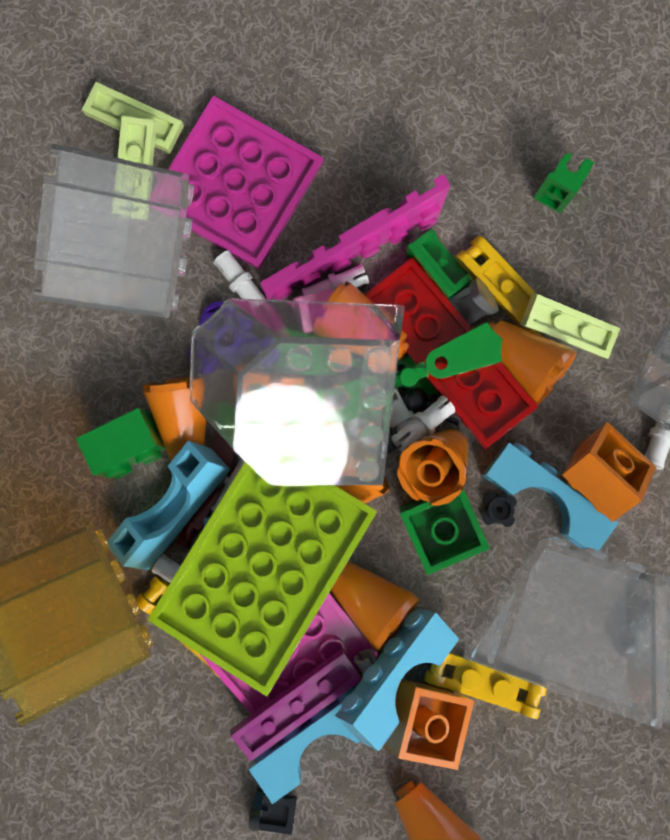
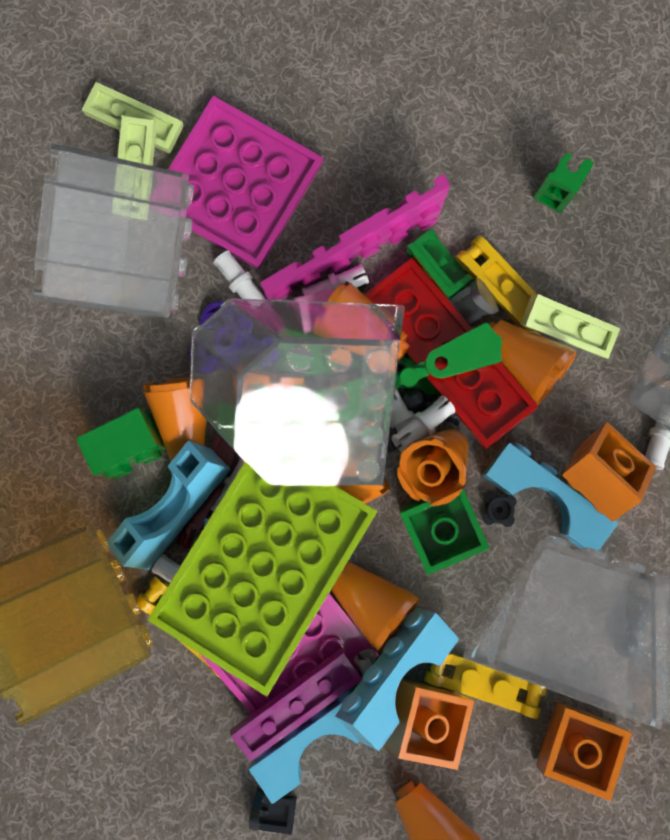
(583, 750): none -> orange brick

